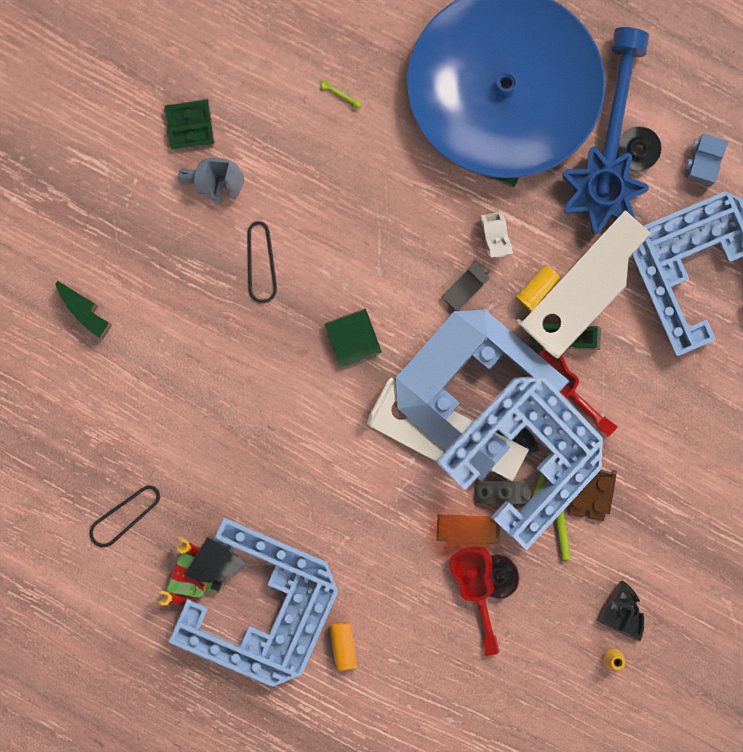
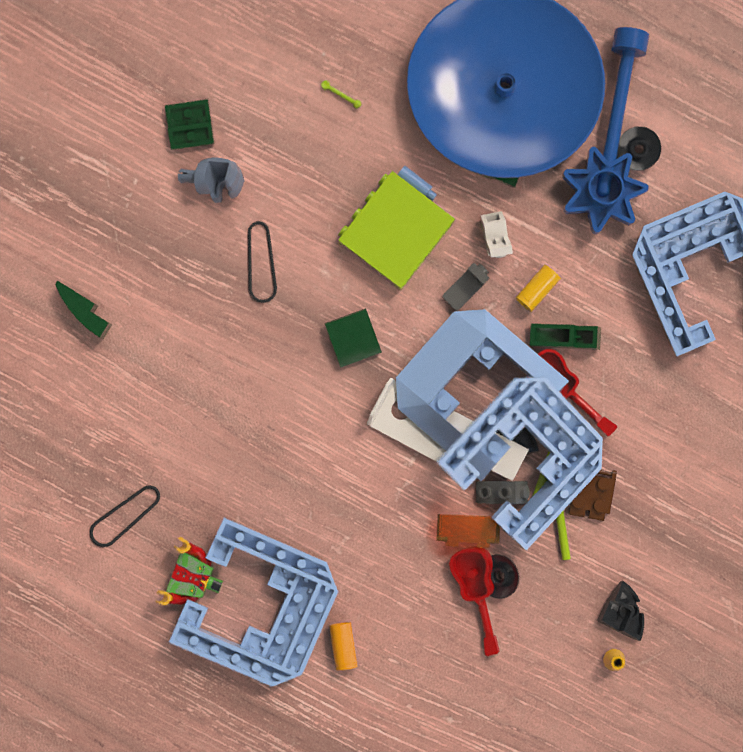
(214, 563): black brick -> none
(395, 229): none -> lime panel
(417, 182): none -> medium blue cylinder
(587, 286): white piece -> none
(706, 159): medium blue brick -> none

